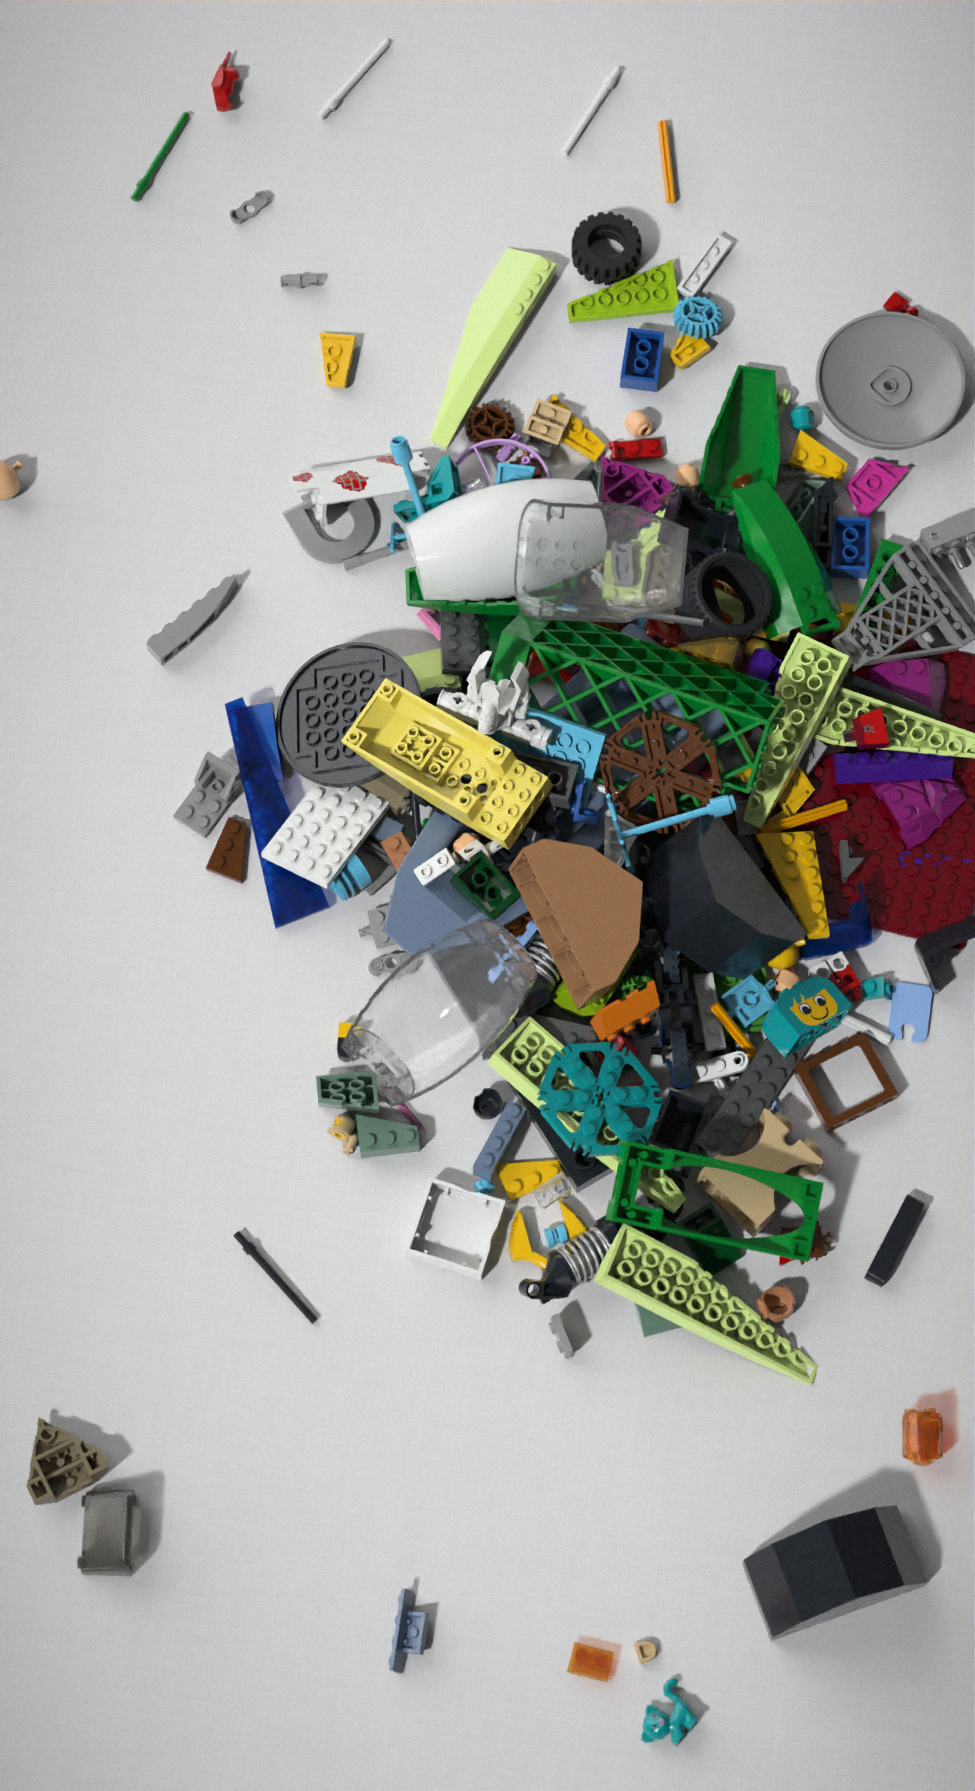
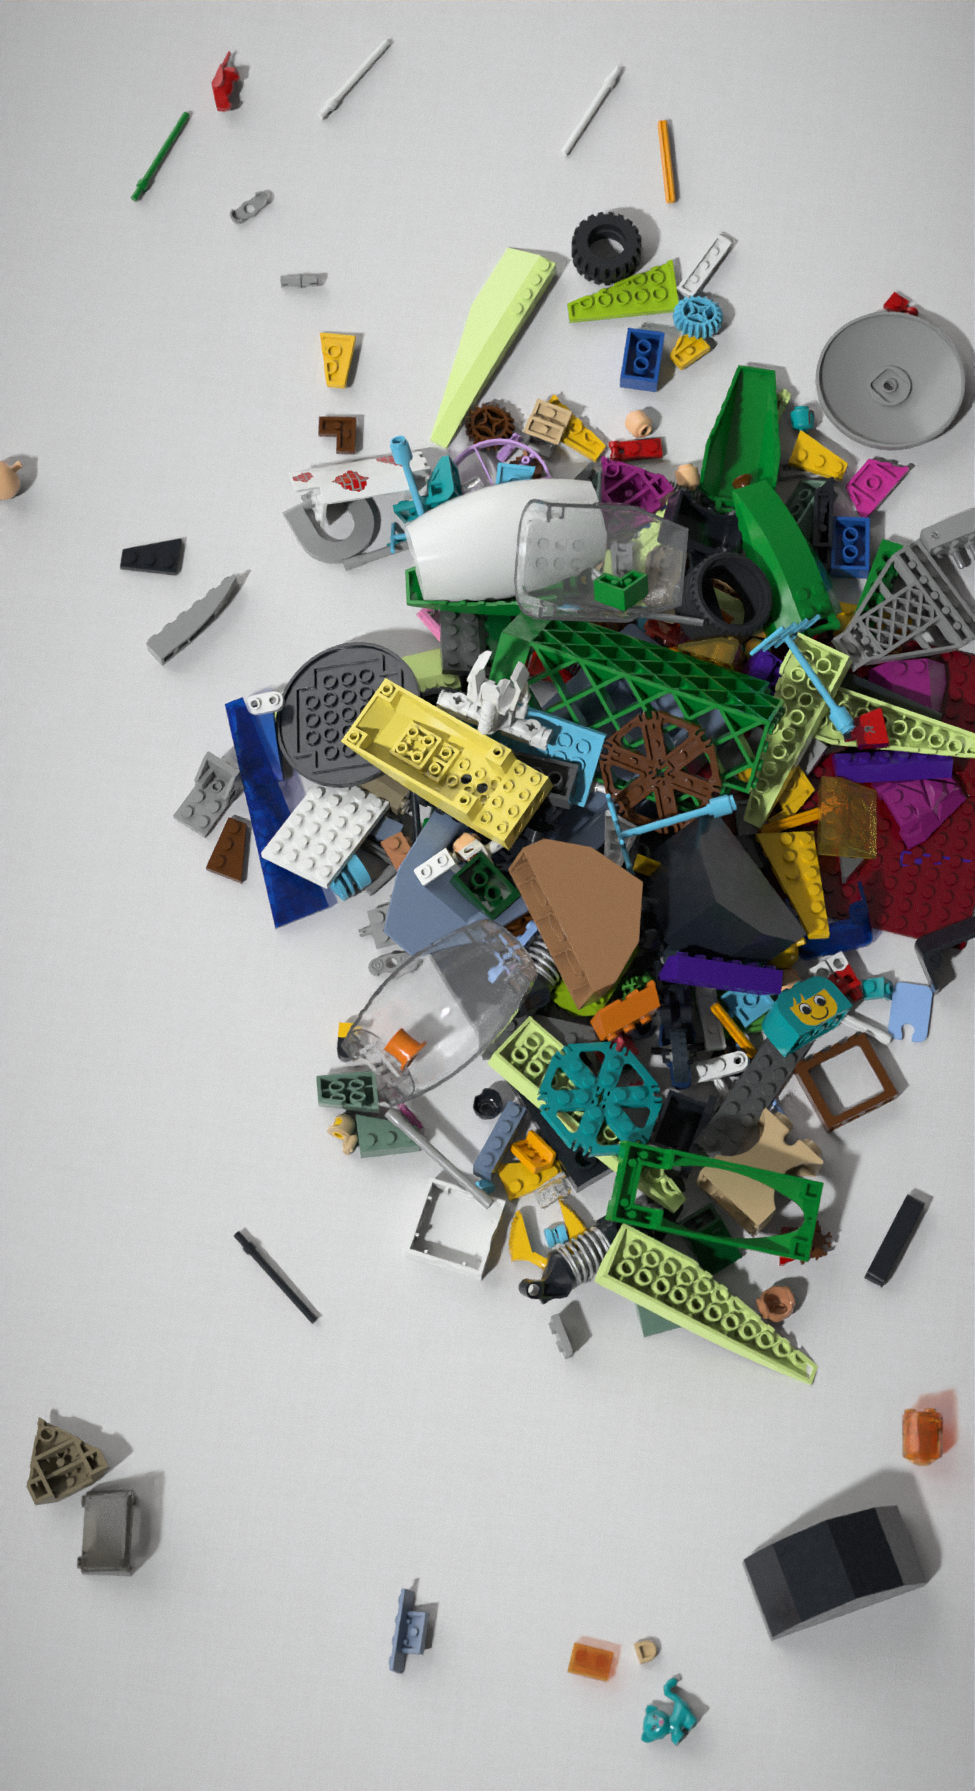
(153, 558): none -> black wing
(264, 703): none -> white plate
(341, 427): none -> reddish brown plate
(400, 1122): none -> light grey piece
(404, 1048): none -> orange piece
(534, 1152): none -> light orange bracket
(587, 815): blue bracket -> none
(622, 591): none -> green brick
(645, 865): none -> yellow slope
(721, 974): none -> dark purple slope
(839, 715): none -> medium azure piece
(846, 819): none -> clear yellow slope

